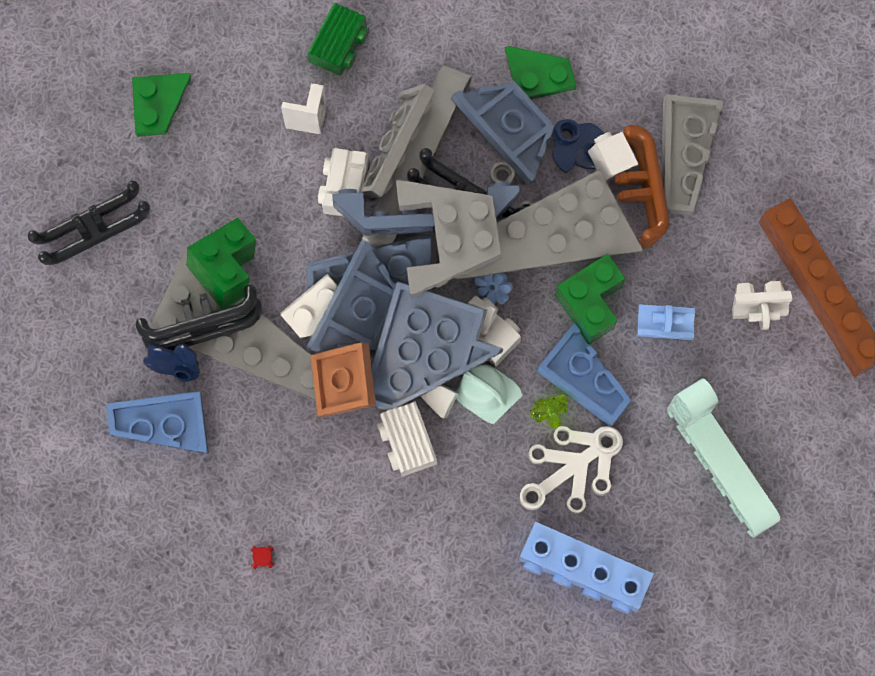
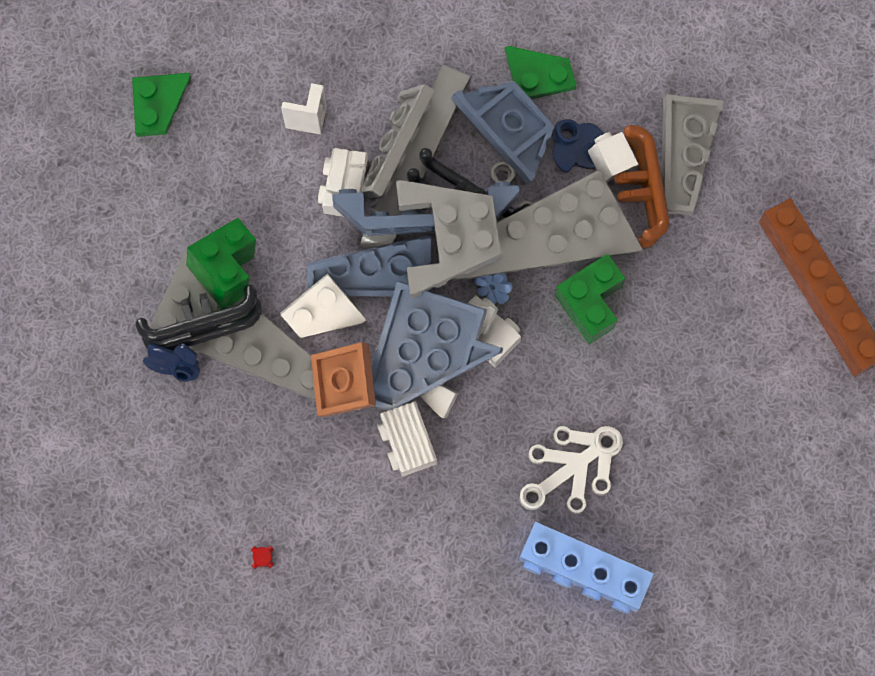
(91, 226): black piece -> none
(161, 420): medium blue wing -> none
(338, 39): green brick -> none
(357, 306): sand blue wing -> none
(487, 392): light aqua piece -> none
(550, 410): clear neon green plant -> none
(582, 376): medium blue wing -> none
(665, 322): light blue hips -> none
(715, 452): light aqua beam -> none
(761, 306): white hips -> none

